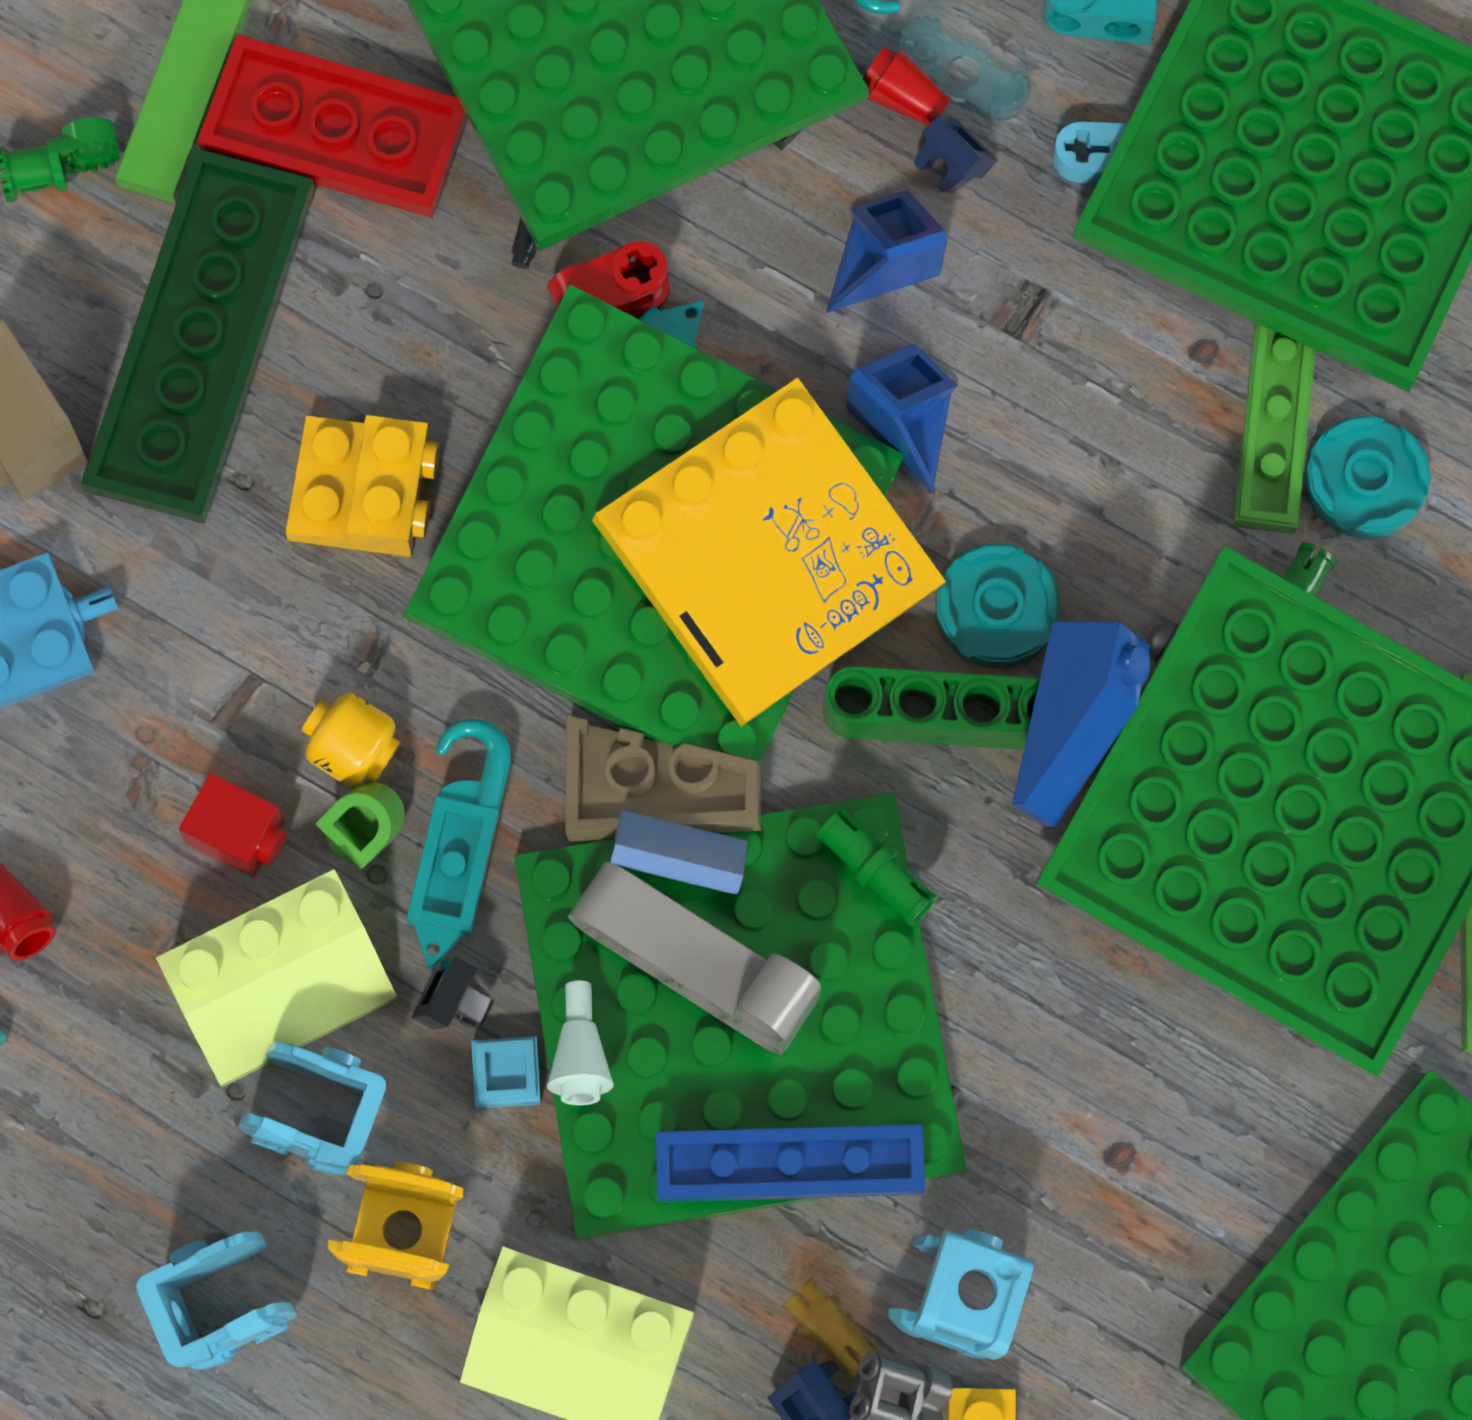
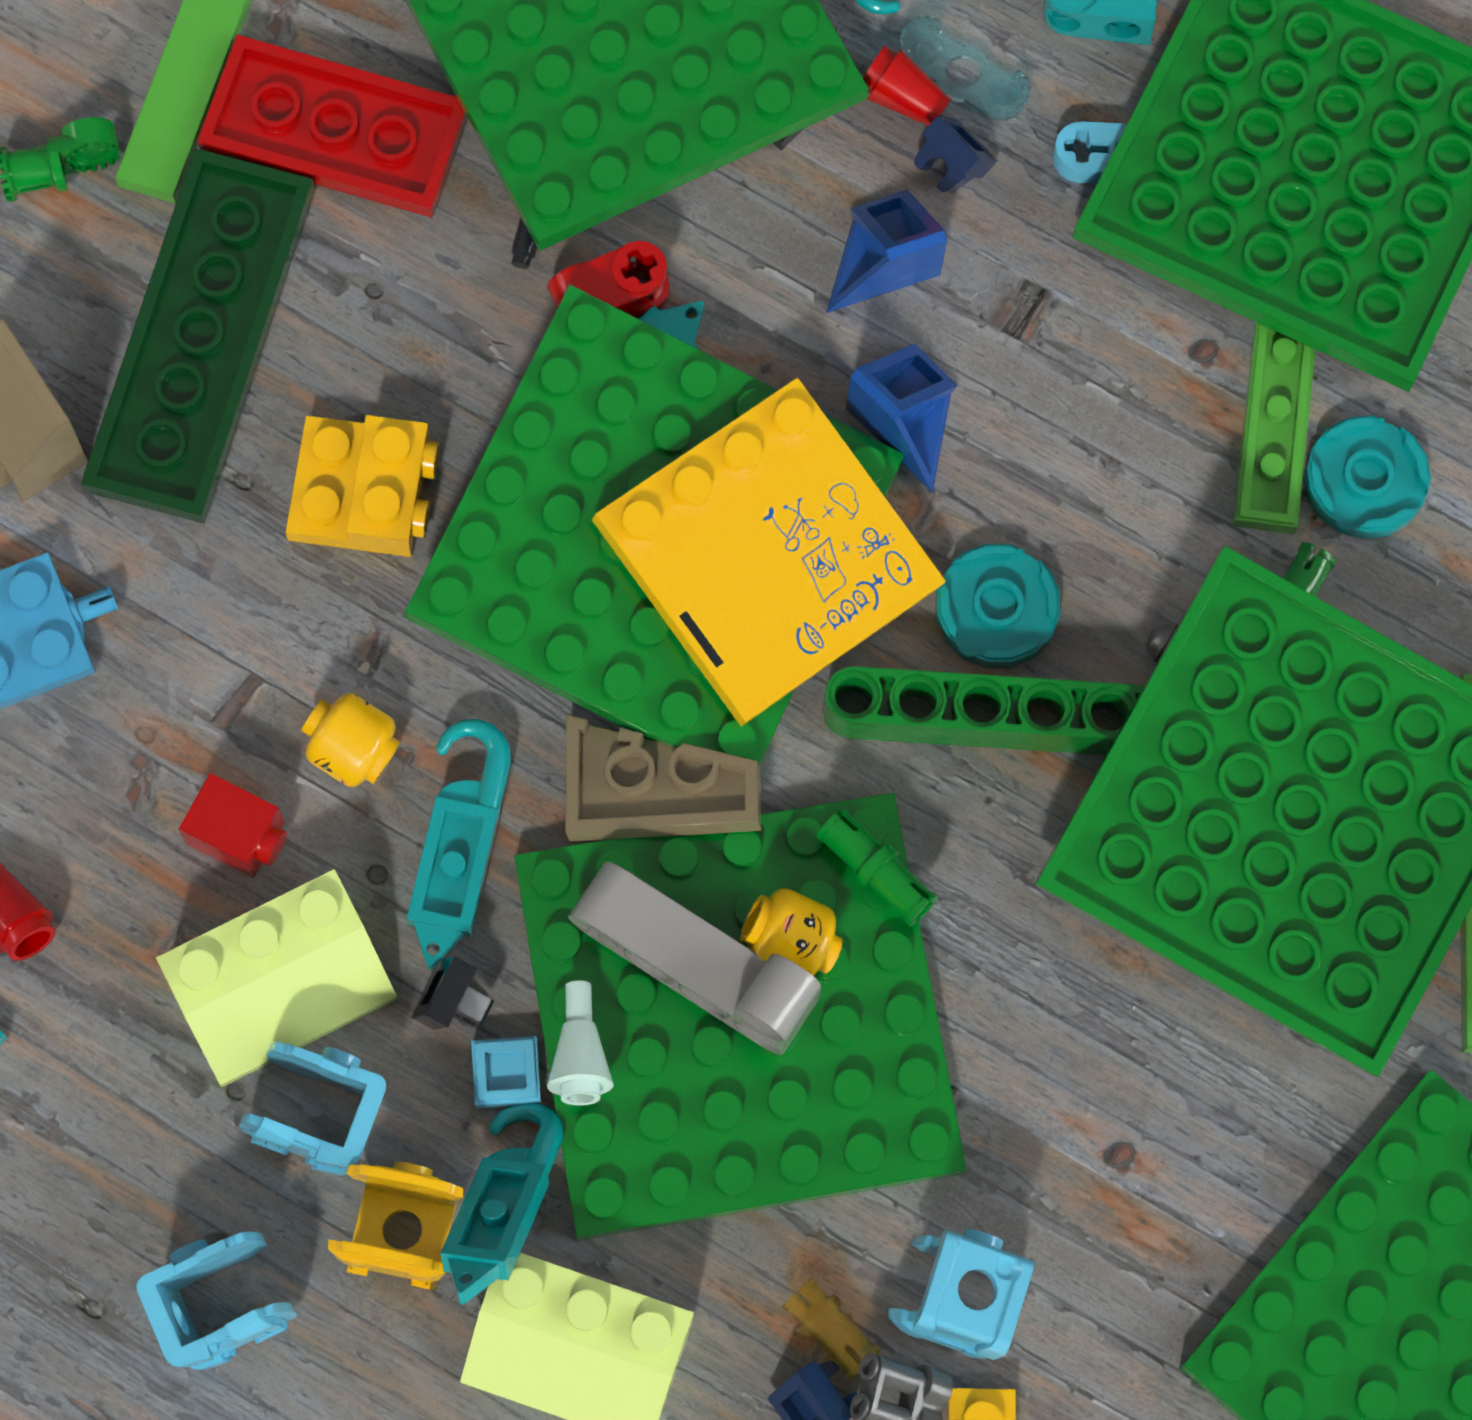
(363, 823): bright green plate -> none
(501, 1203): none -> teal plate
(679, 852): medium blue tile -> none
(790, 1163): blue plate -> none
(793, 929): none -> yellow head
(1080, 707): blue slope -> none

